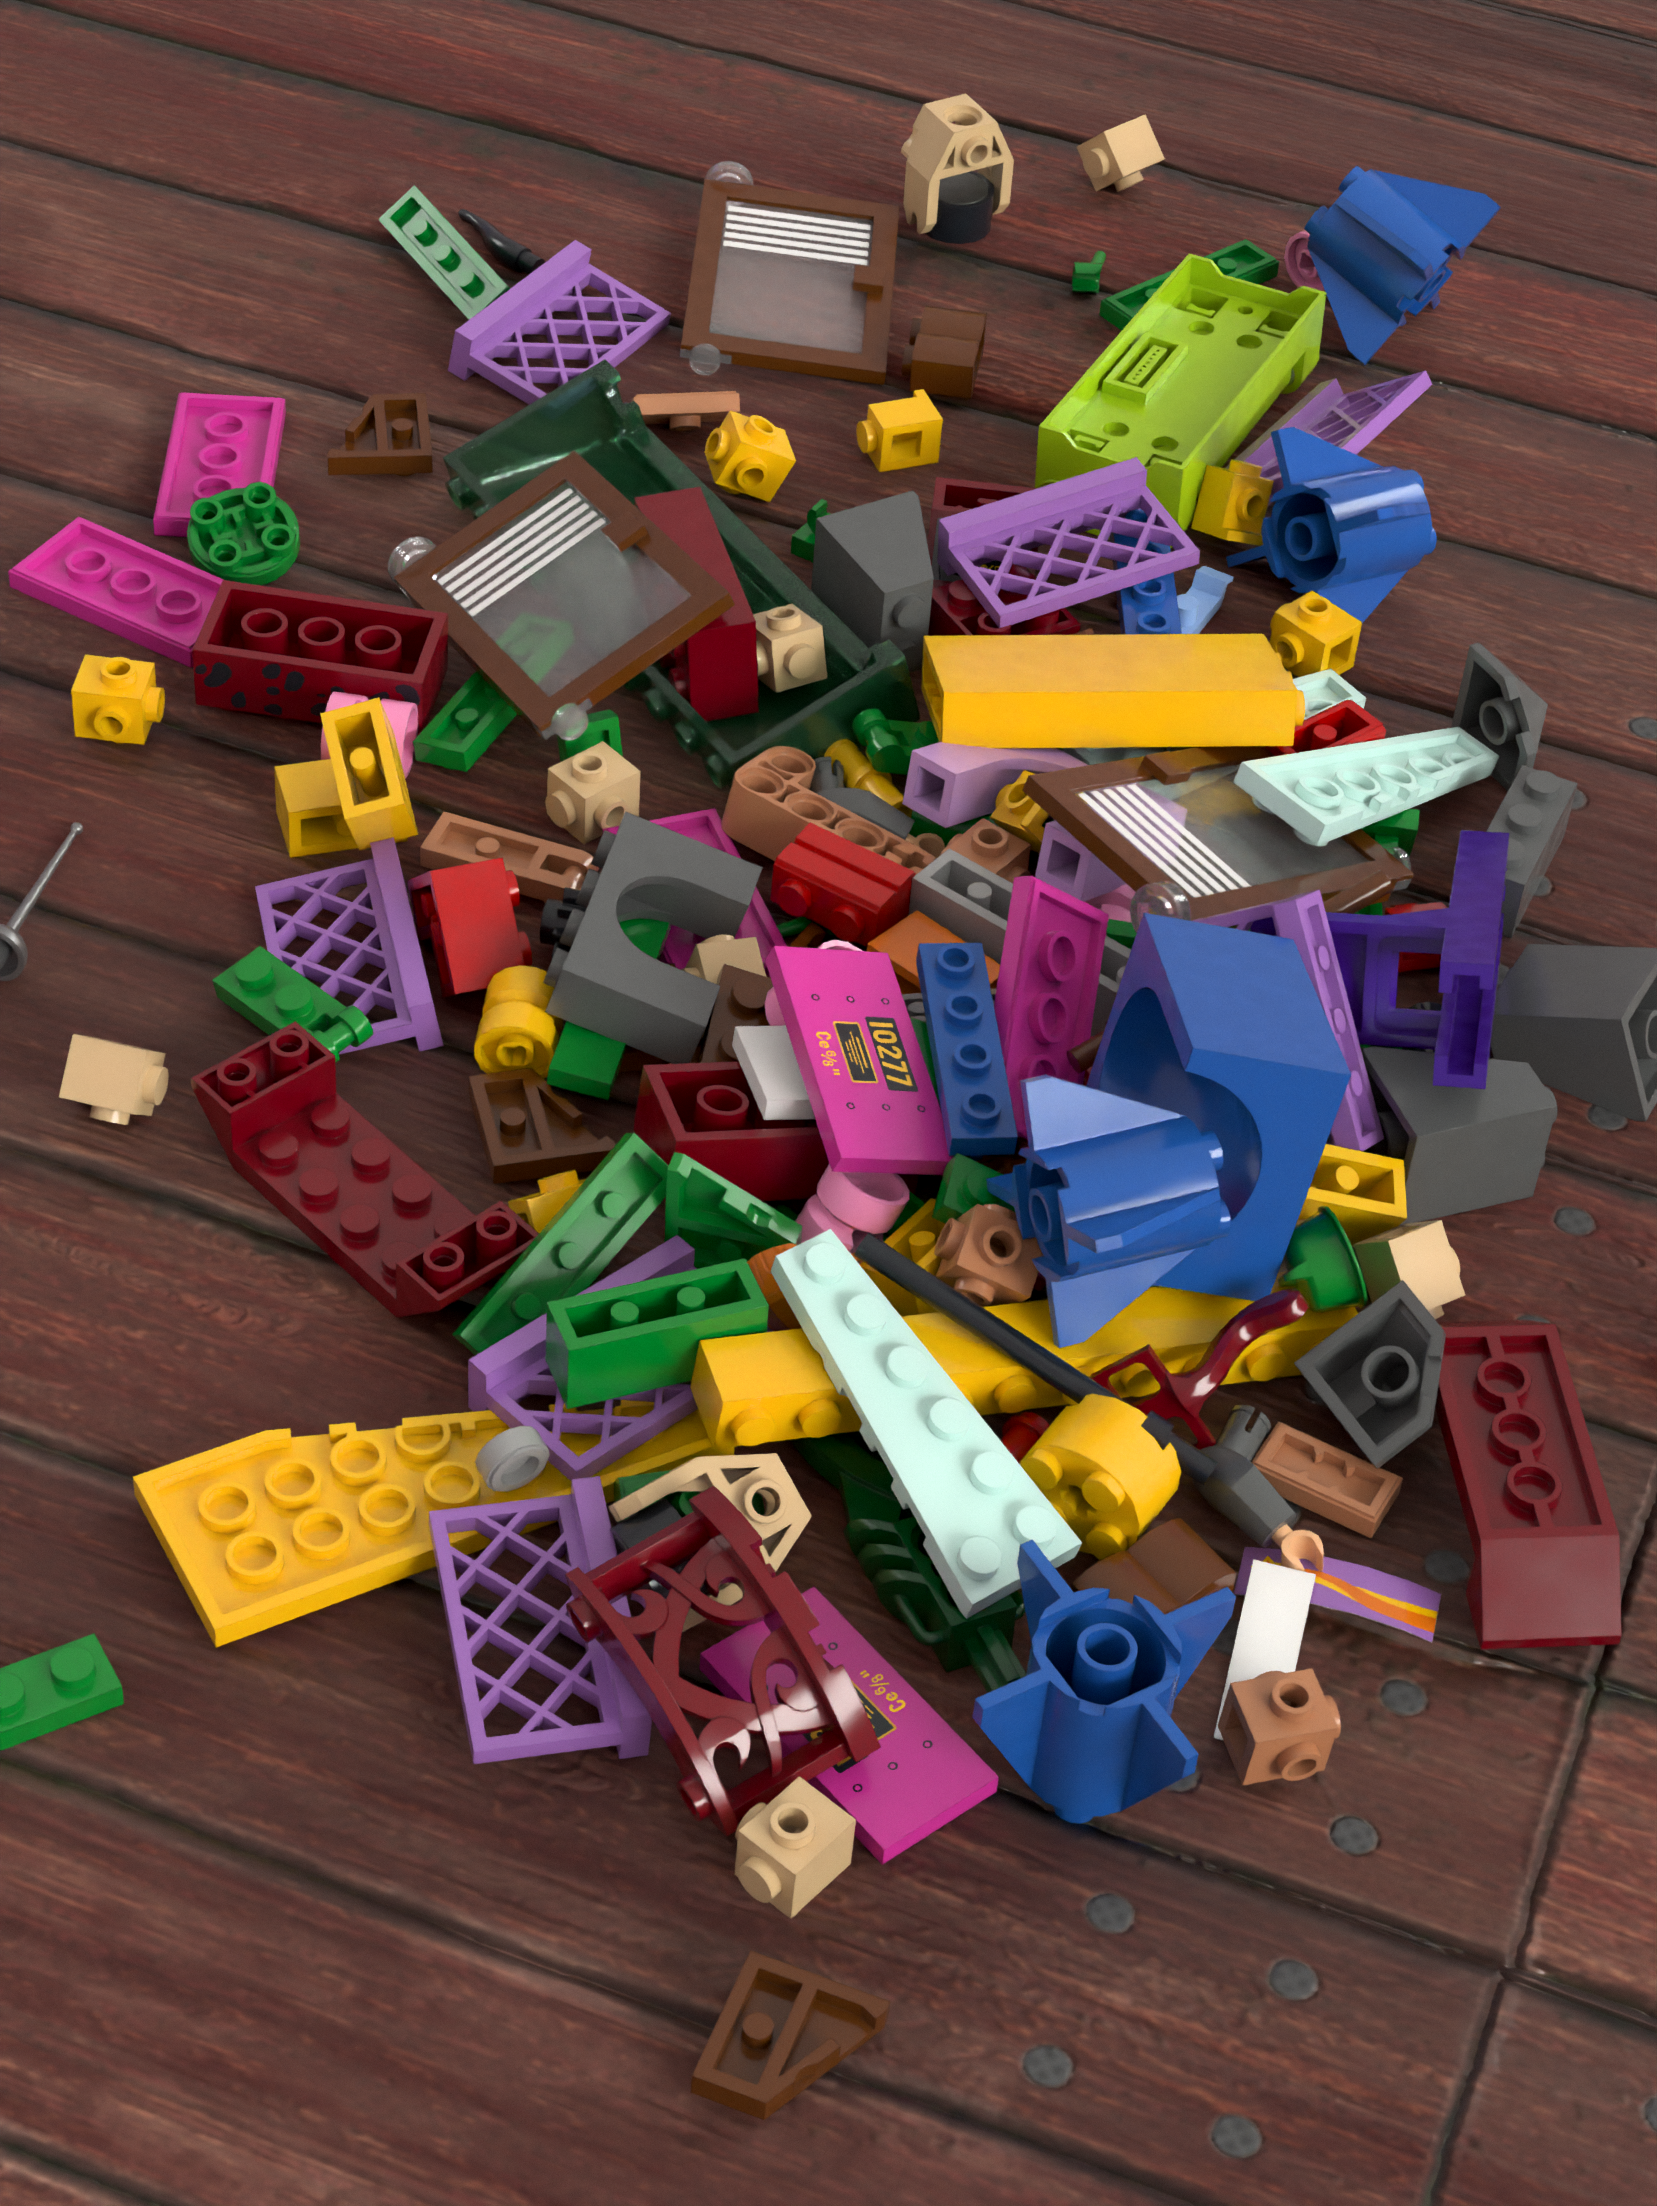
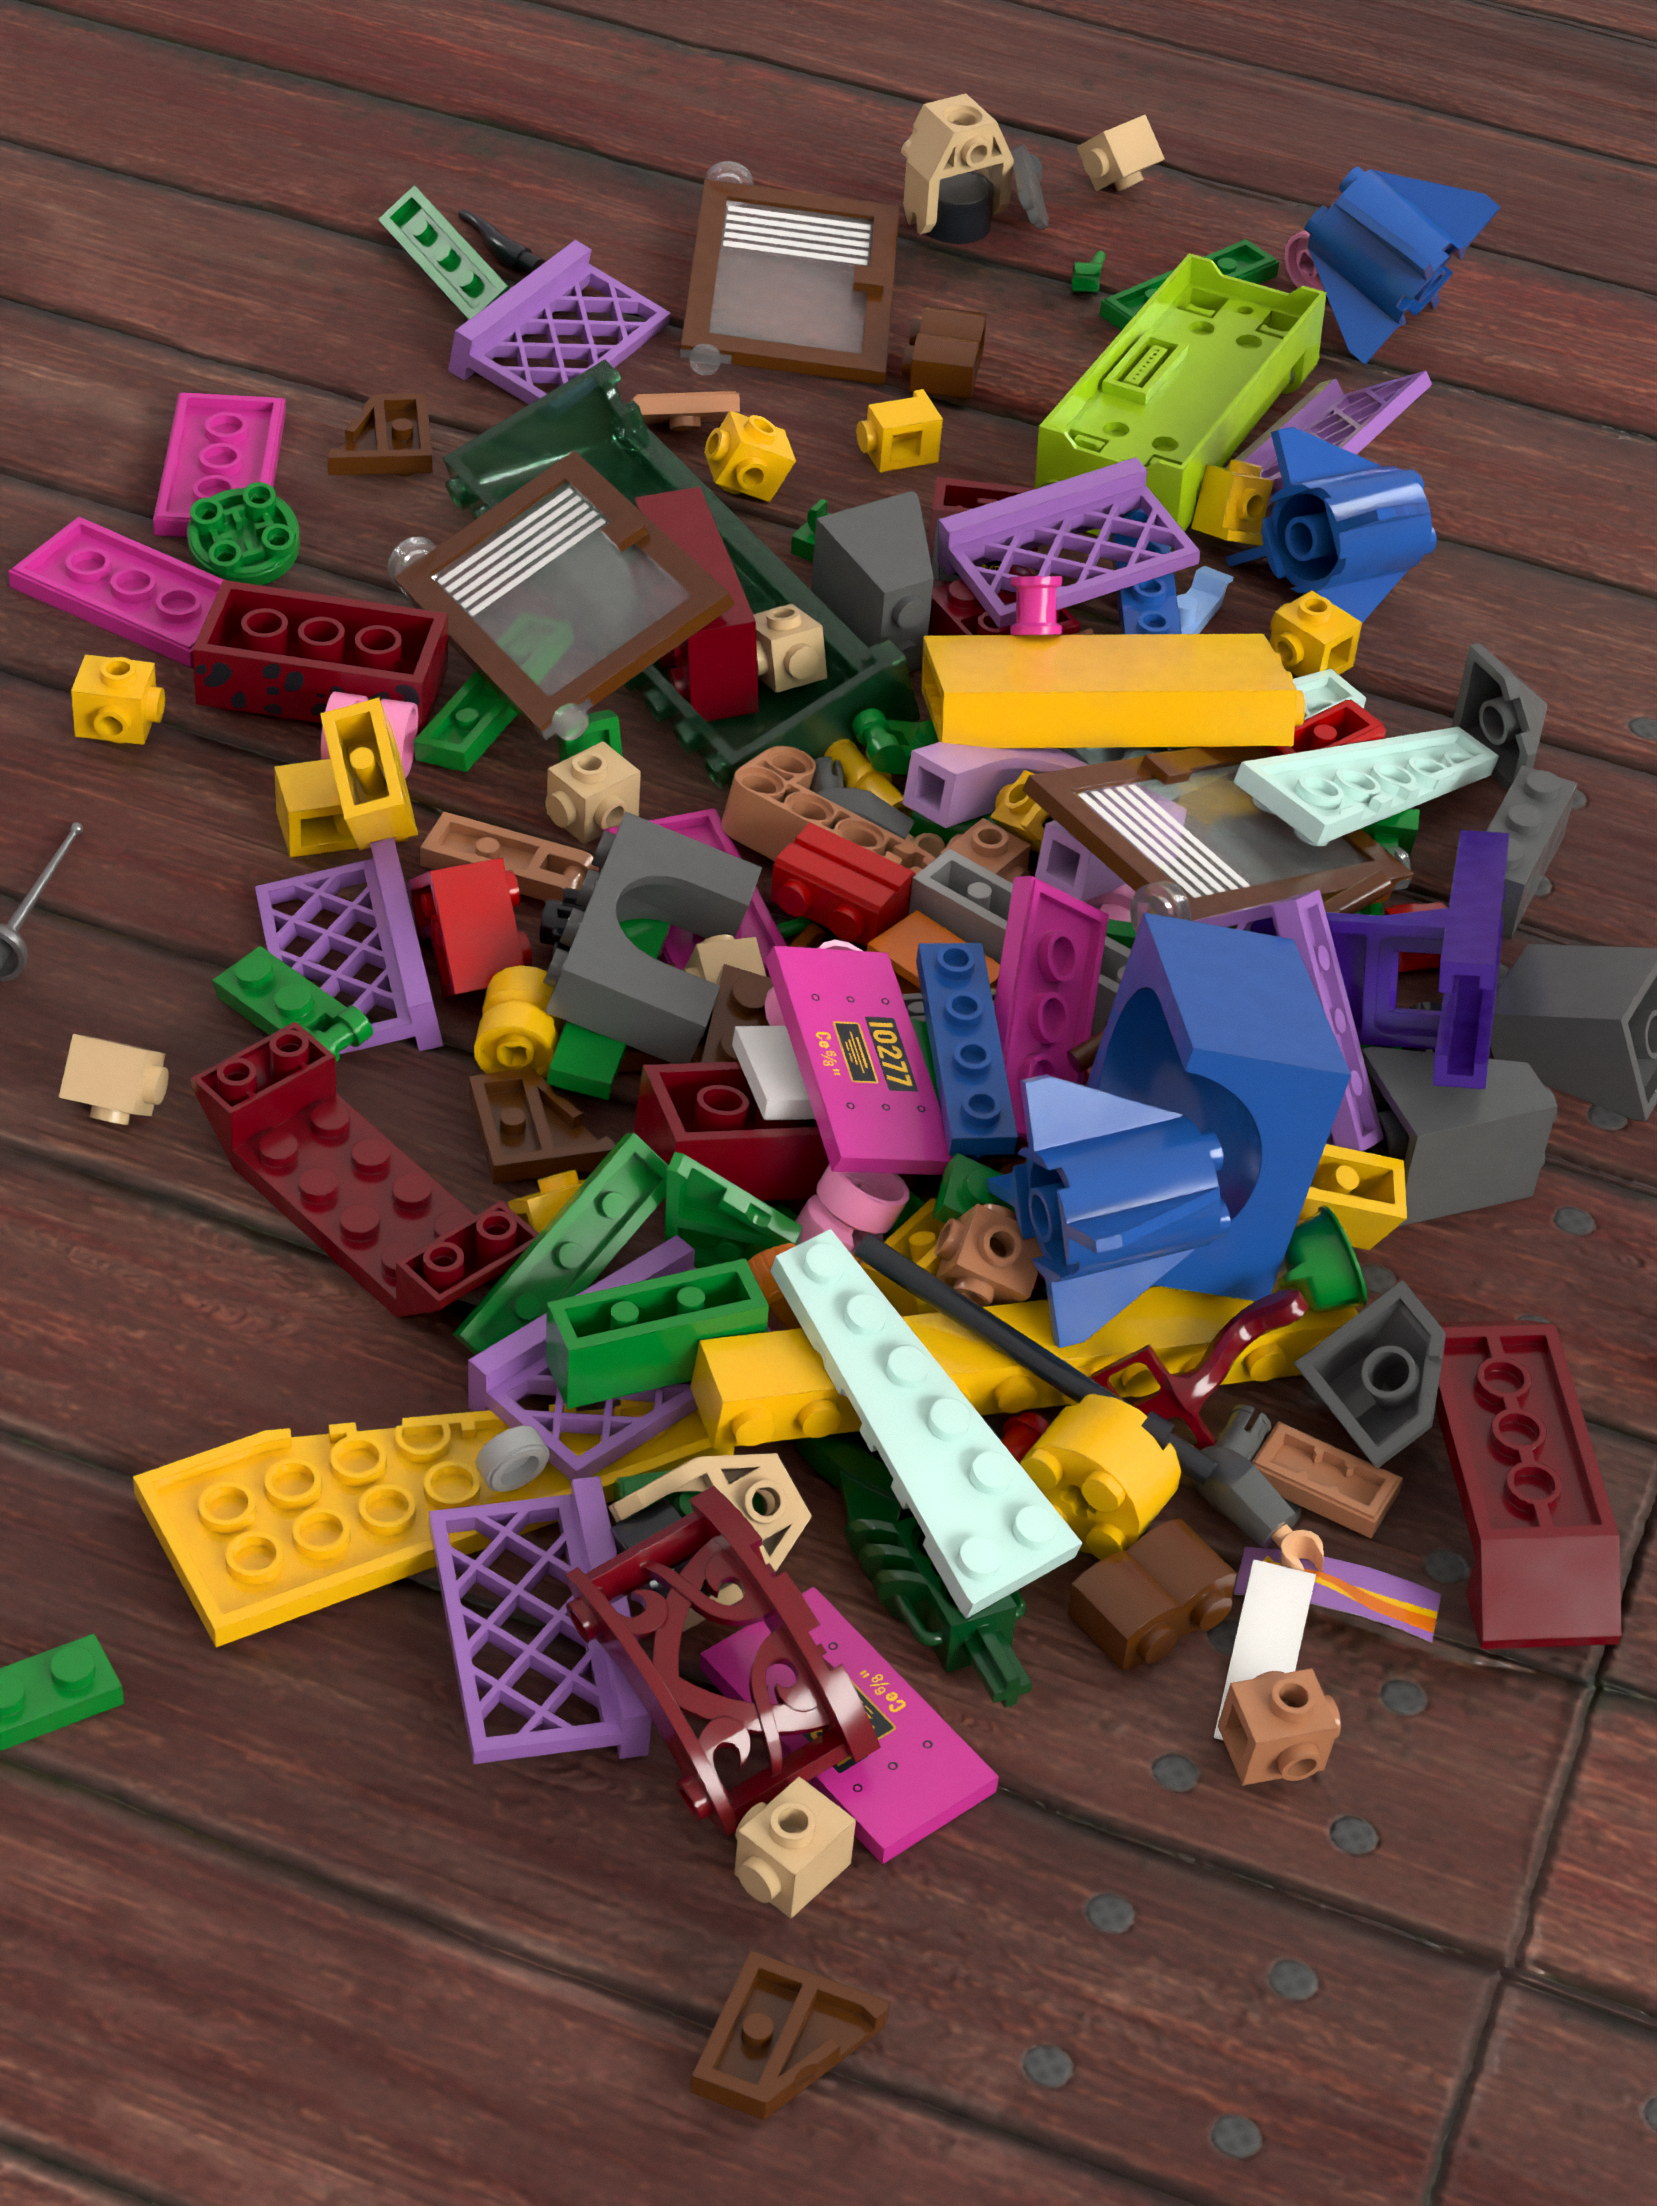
(1028, 174): none -> dark grey animal
(1036, 605): none -> dark pink bush
(1098, 1693): blue brick -> none
(1416, 1255): tan brick -> none

